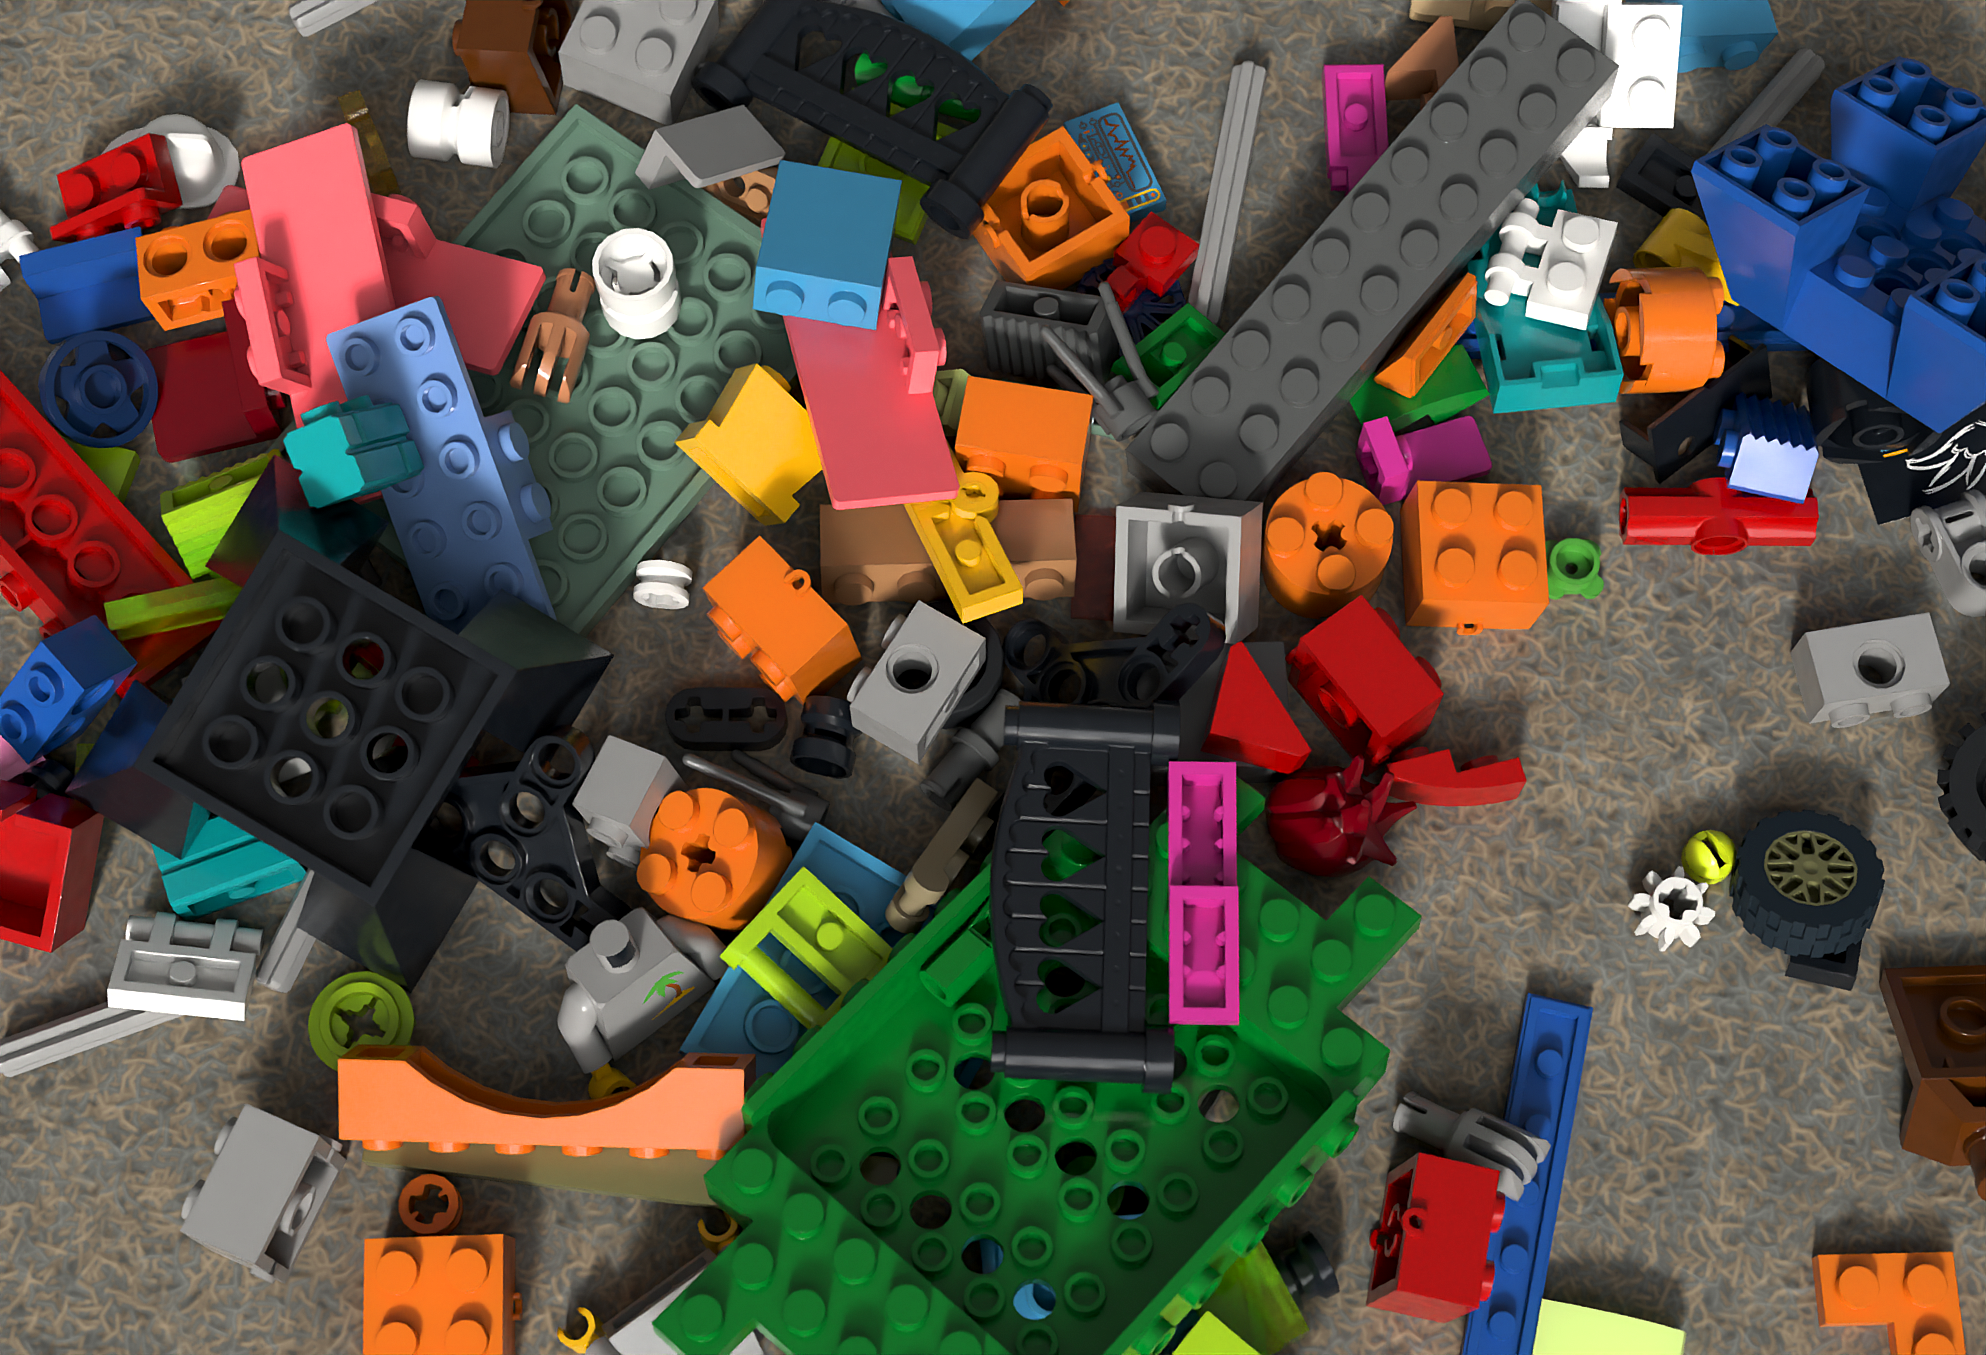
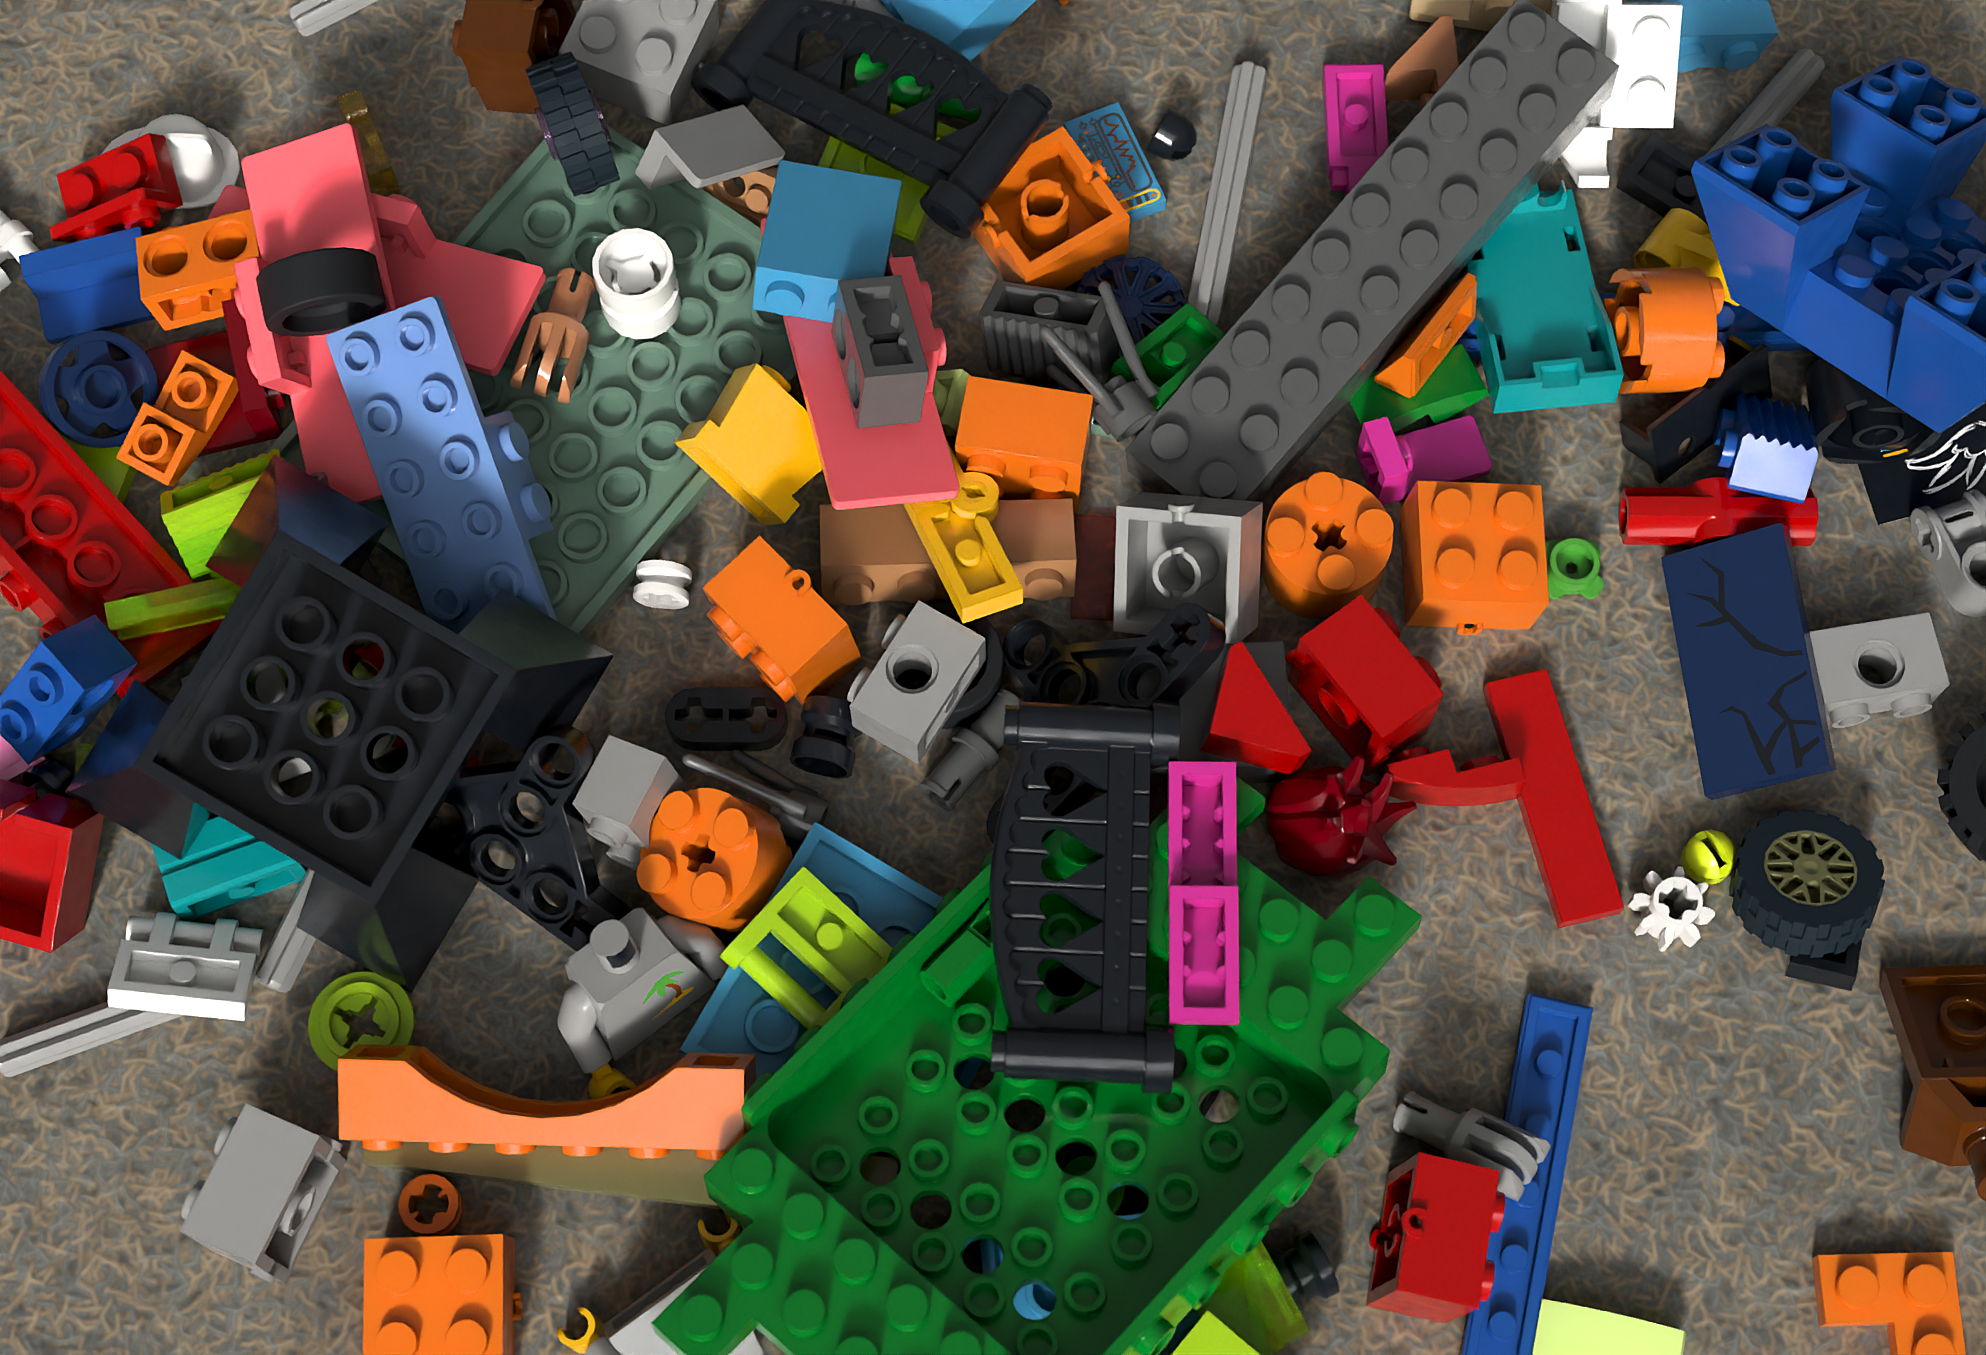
(182, 421): none -> orange slope
(320, 291): none -> black tyre
(352, 450): teal brick -> none
(455, 123): white wheel -> none
(572, 123): none -> black wheel
(879, 351): none -> dark grey brick
(941, 860): dark tan plate -> none
(1150, 259): red plate -> none
(1173, 137): none -> black hinge
(1554, 799): none -> red tile
(1570, 265): white plate -> none
(1747, 662): none -> dark blue tile

